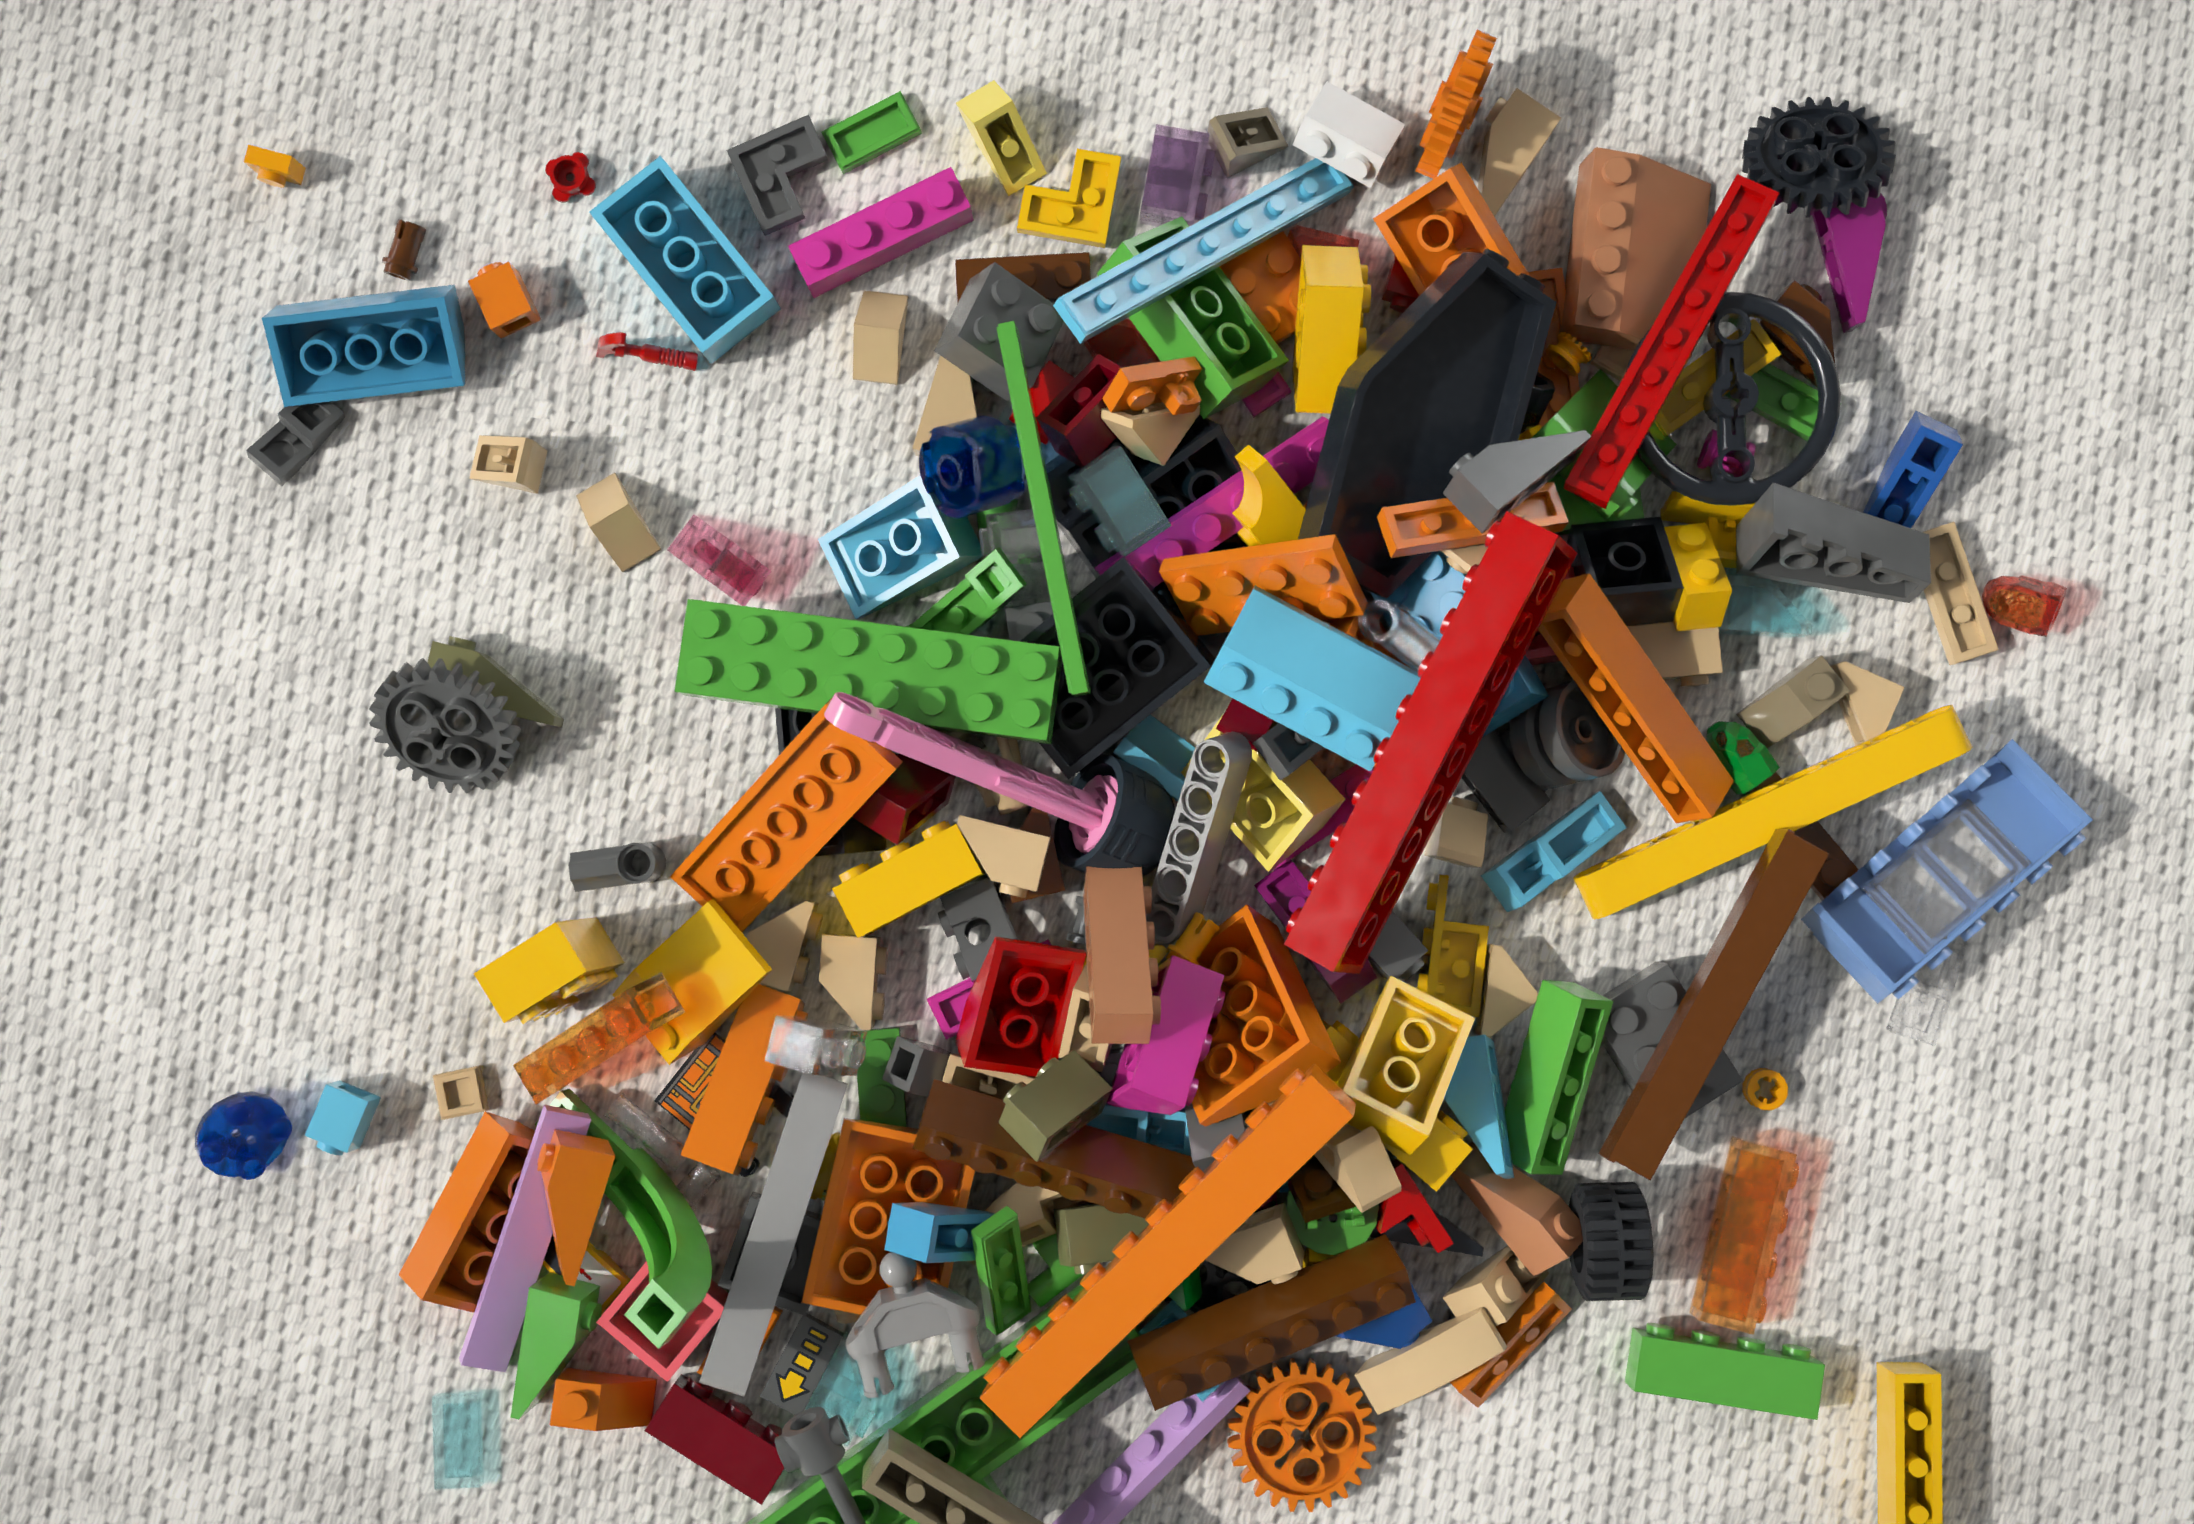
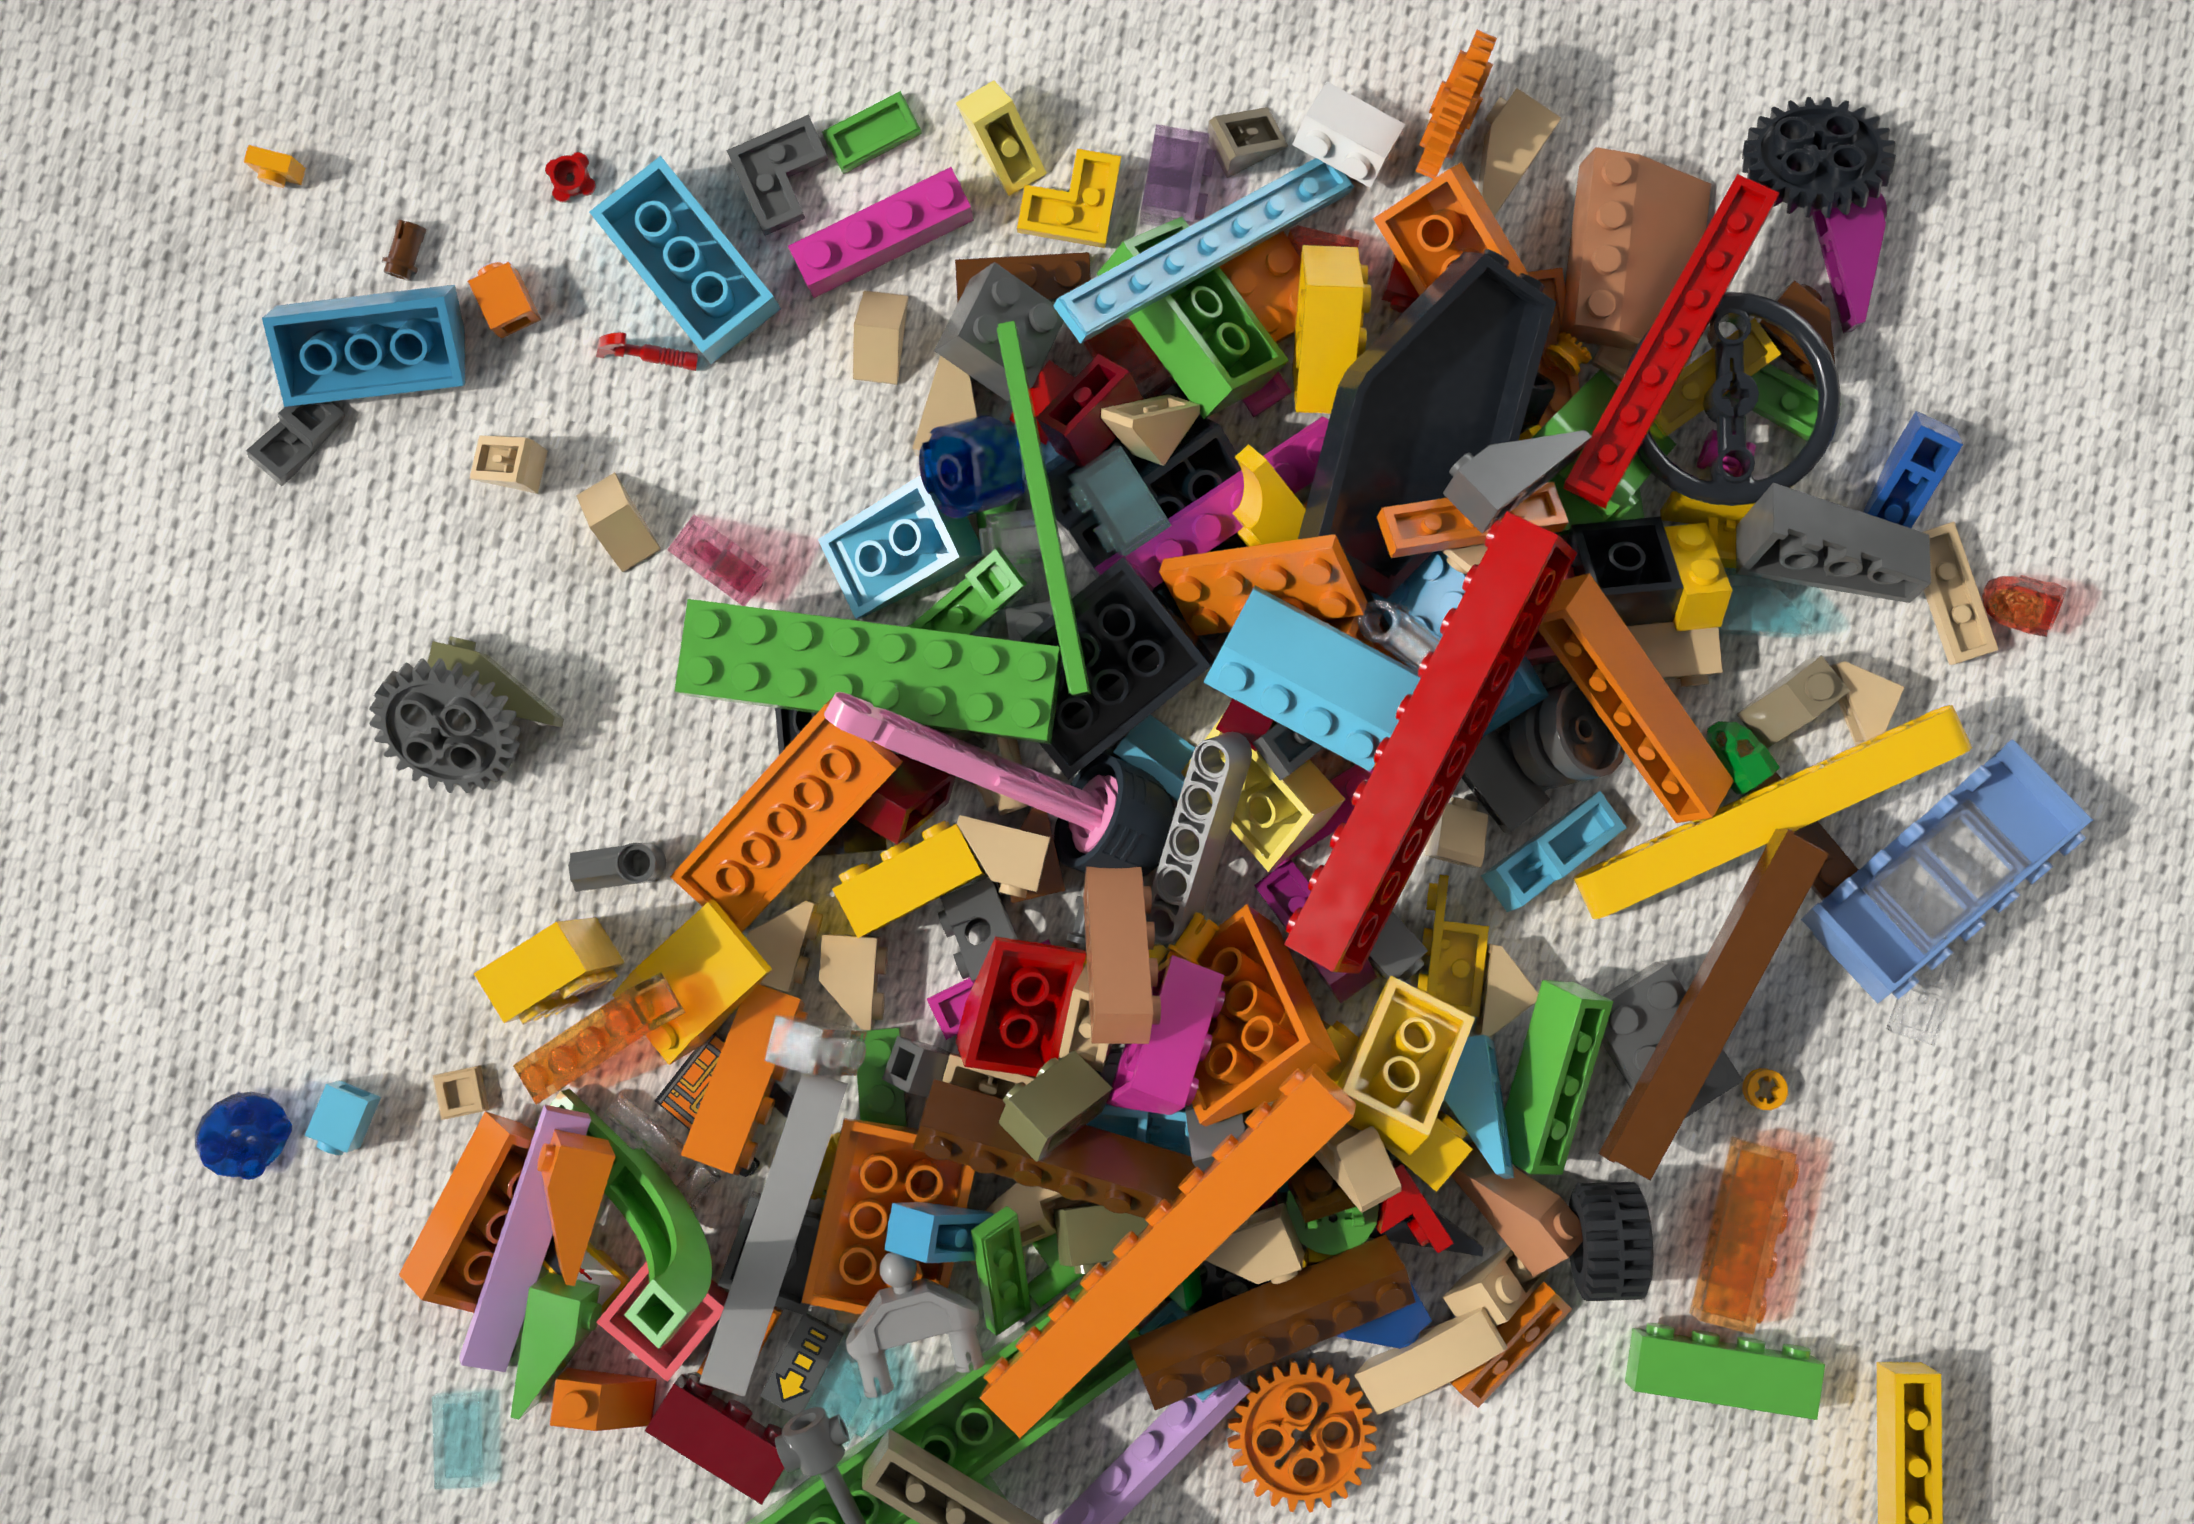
(1156, 383): orange hinge -> none

